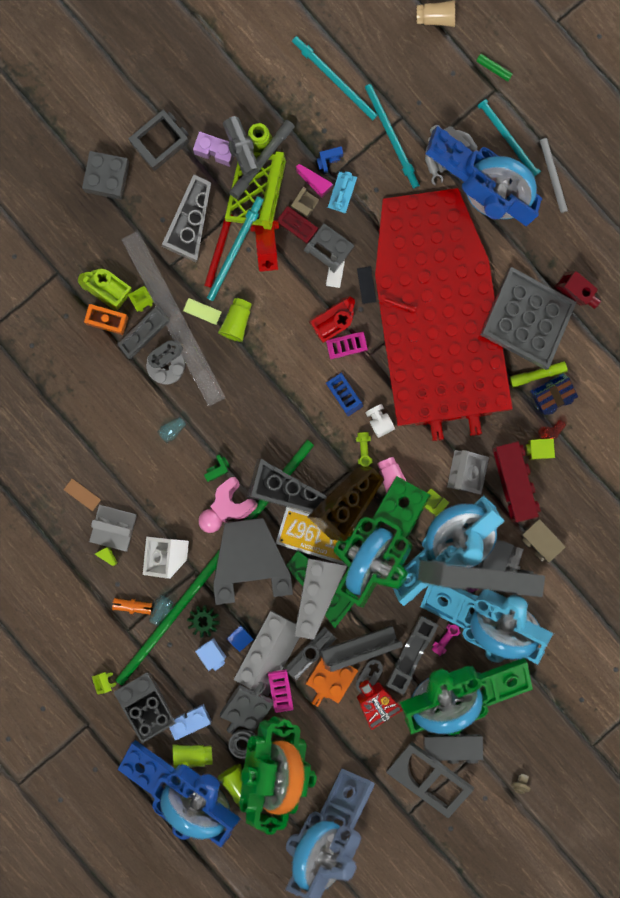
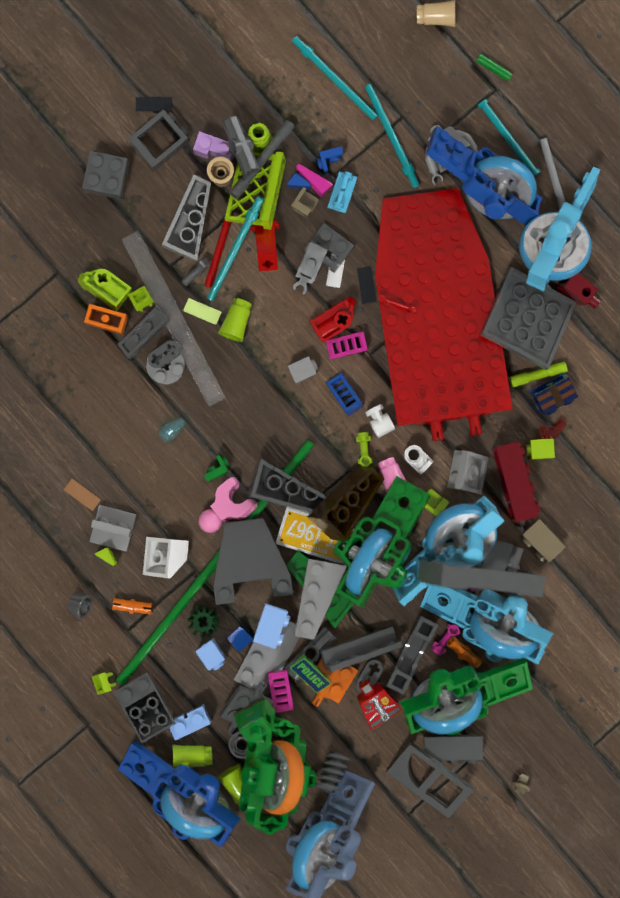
(80, 604): none -> dark grey piece
(153, 103): none -> black sticker
(161, 610): clear light blue cone -> none
(200, 268): none -> dark grey bar
(219, 165): none -> tan plant
(255, 720): none -> green torso
(271, 625): none -> light blue piece
(297, 225): dark red plate -> none
(298, 182): none -> blue slope
(303, 370): none -> light grey brick
(310, 265): none -> plate
(310, 673): none -> slope
(331, 772): none -> dark grey piece
(421, 463): none -> white piece
(464, 652): none -> orange pin
(566, 239): none -> piece

